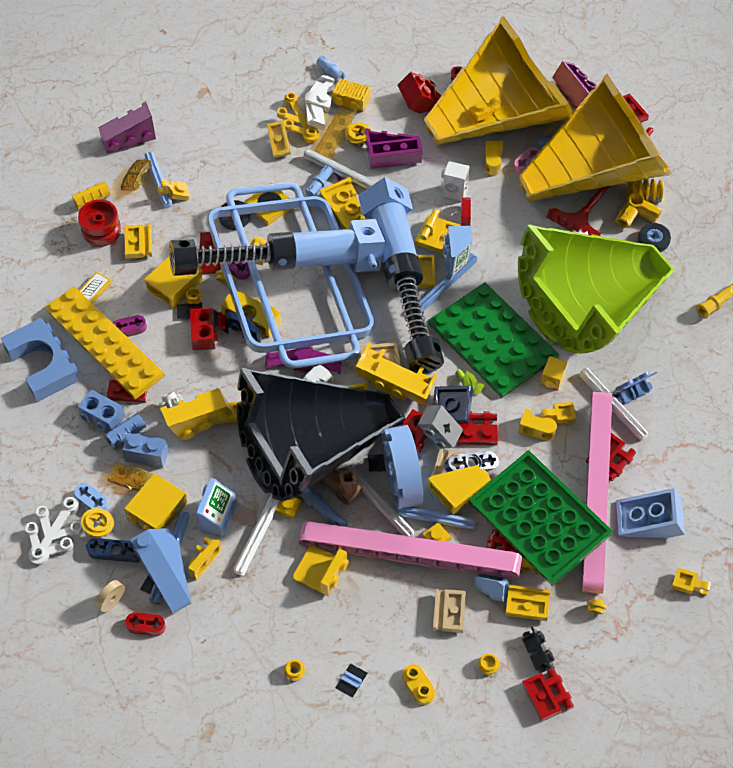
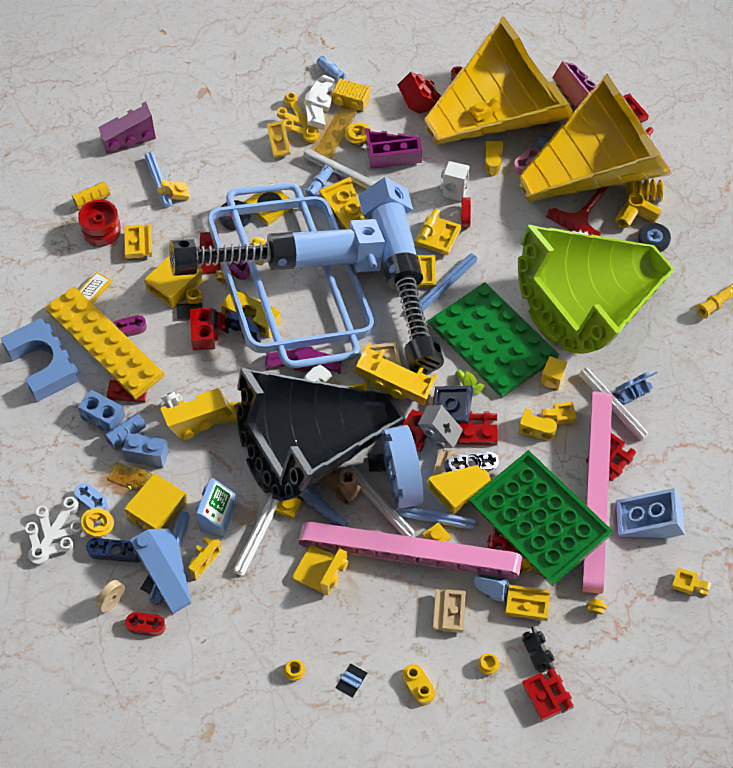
(134, 177): clear yellow slope -> none
(456, 248): light blue slope -> none

